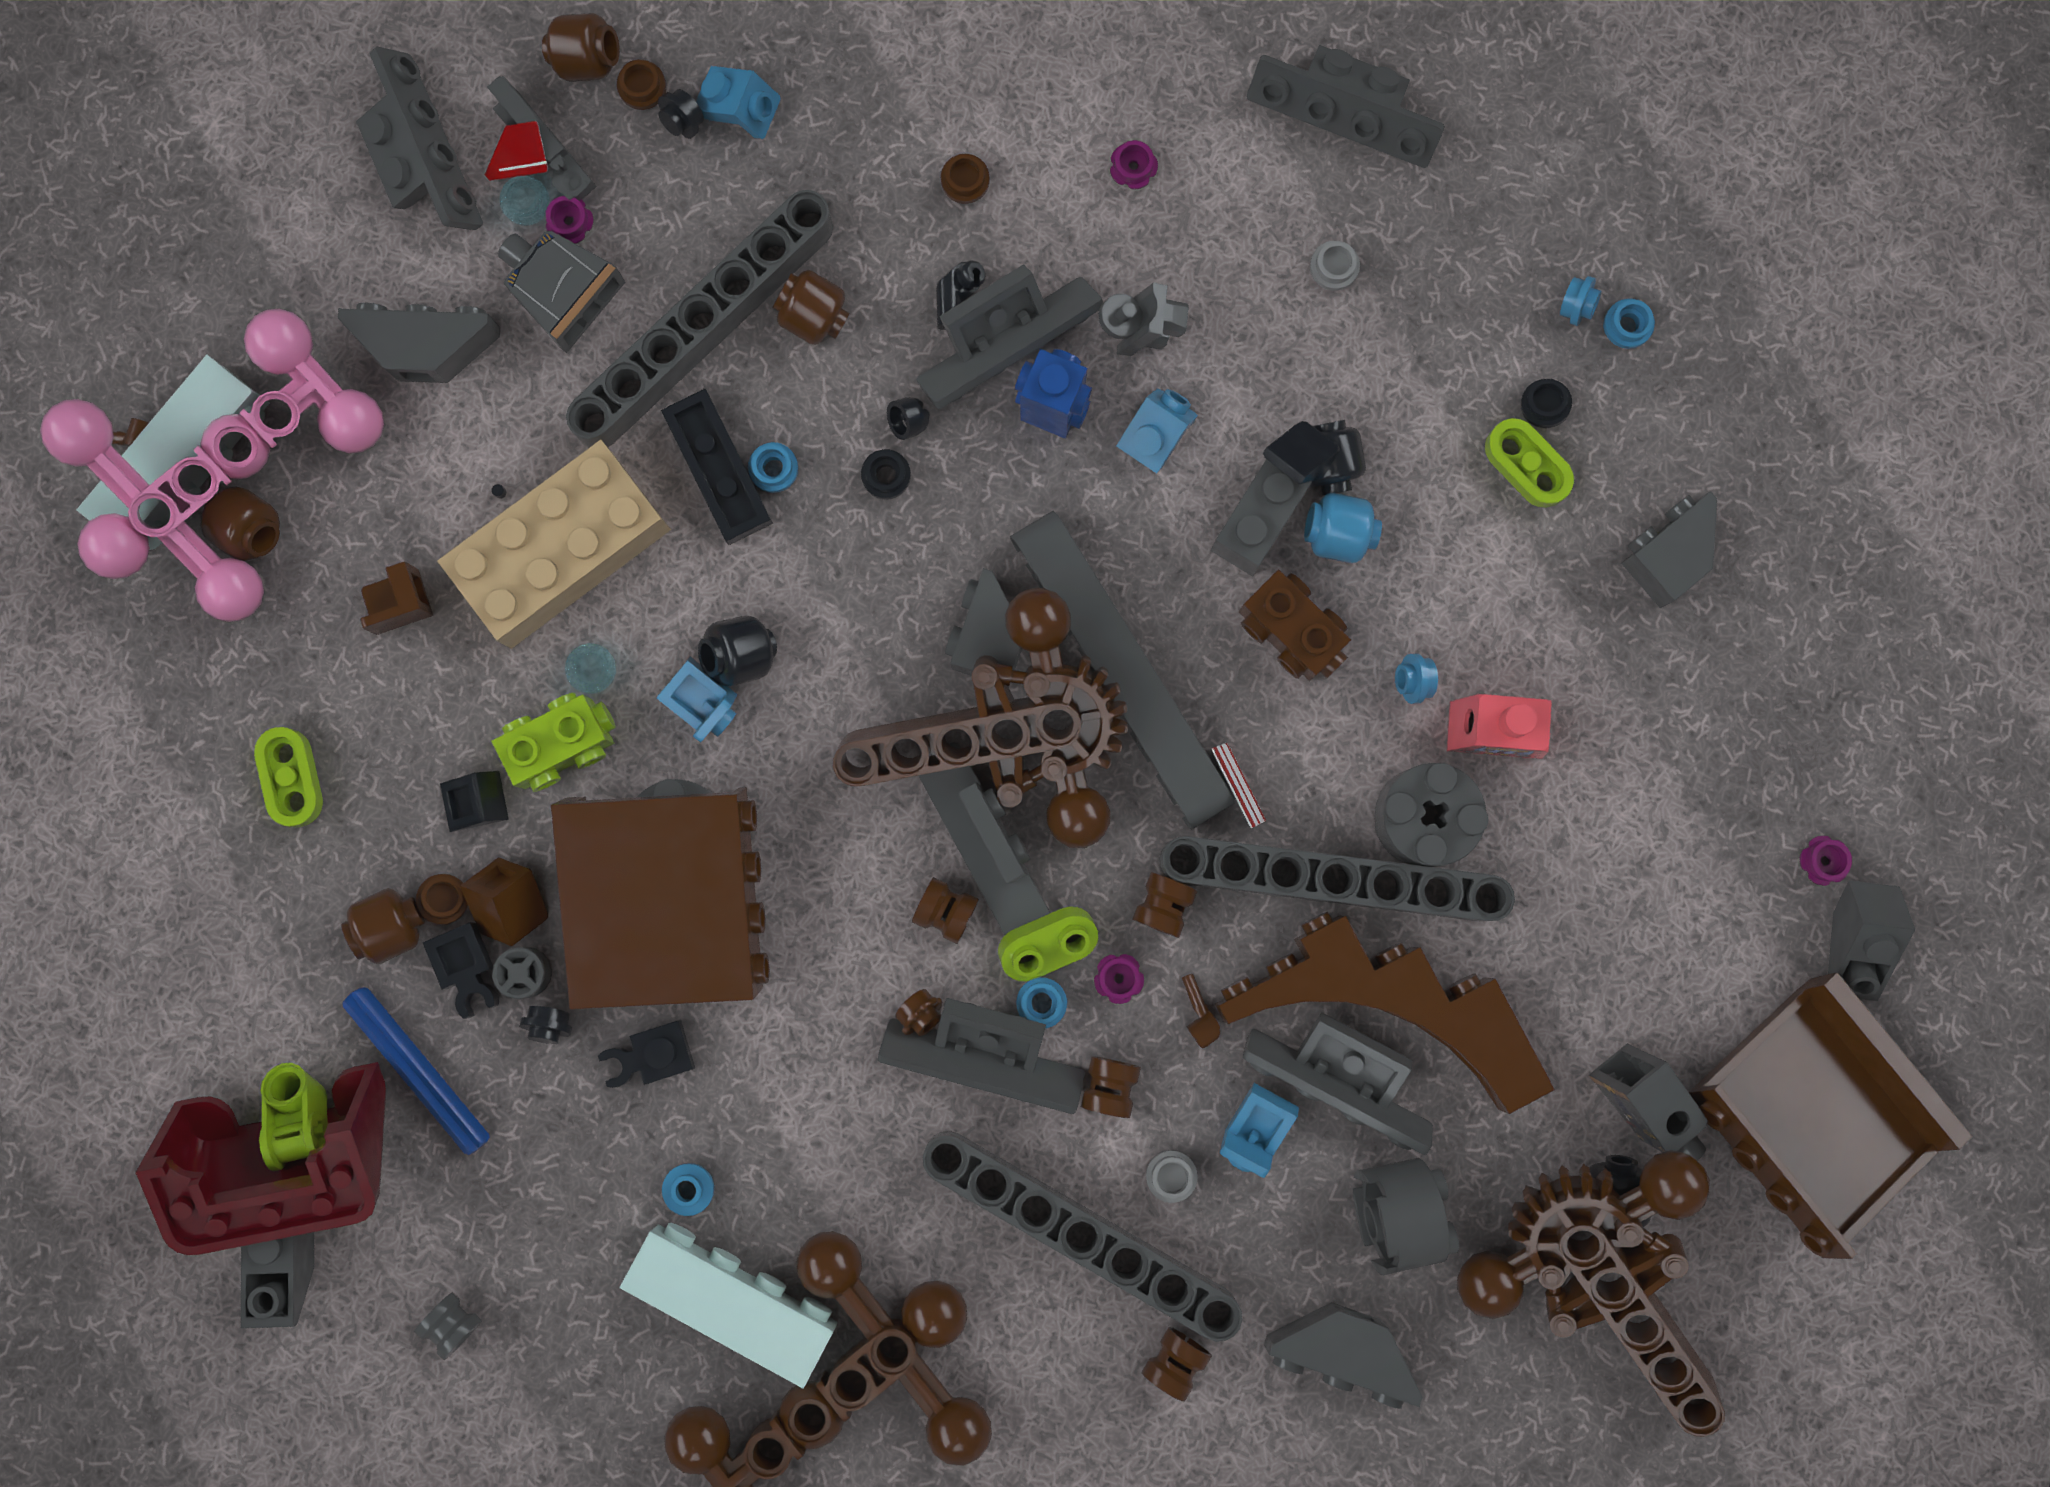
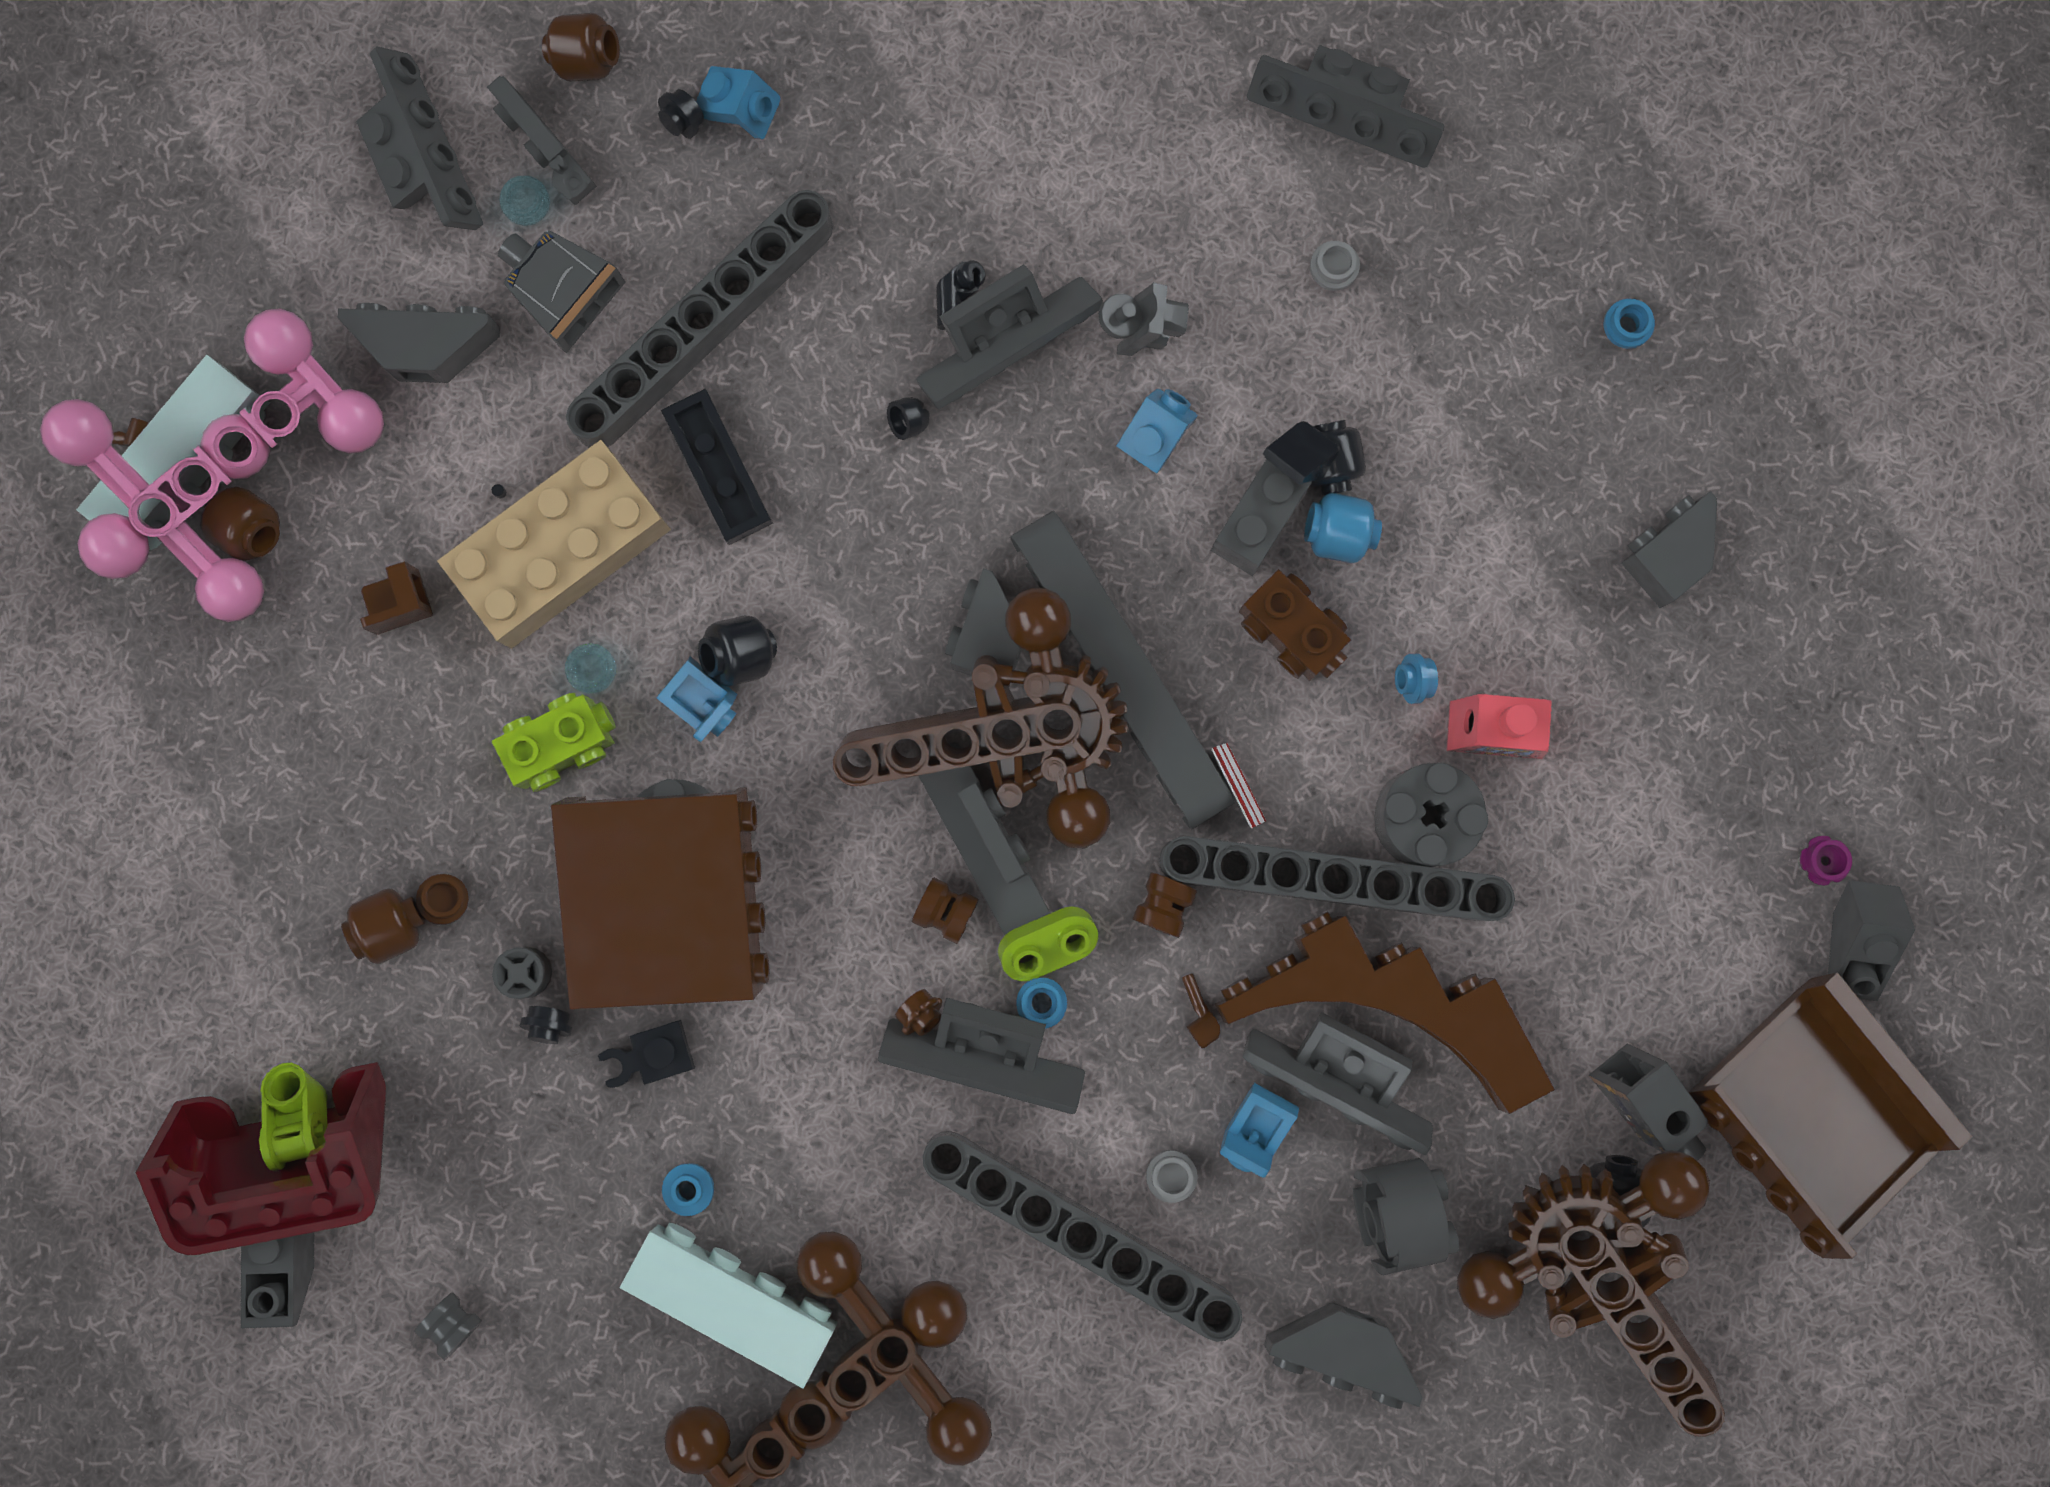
(283, 780): lime plate -> none
(416, 1070): blue axle -> none
(459, 961): black plate -> none
(474, 800): black slope -> none
(505, 901): reddish brown panel -> none
(518, 152): red sticker -> none
(562, 208): magenta plate -> none
(641, 84): reddish brown plate -> none
(769, 452): dark azure plate -> none
(811, 307): reddish brown head -> none
(881, 459): black plate -> none
(965, 178): reddish brown plate -> none
(1053, 392): blue brick -> none
(1112, 1075): reddish brown wheel -> none
(1119, 992): magenta plate -> none
(1135, 152): magenta plate -> none
(1176, 1372): reddish brown wheel -> none
(1533, 459): lime plate -> none
(1546, 403): black plate -> none
(1580, 300): dark azure plate -> none

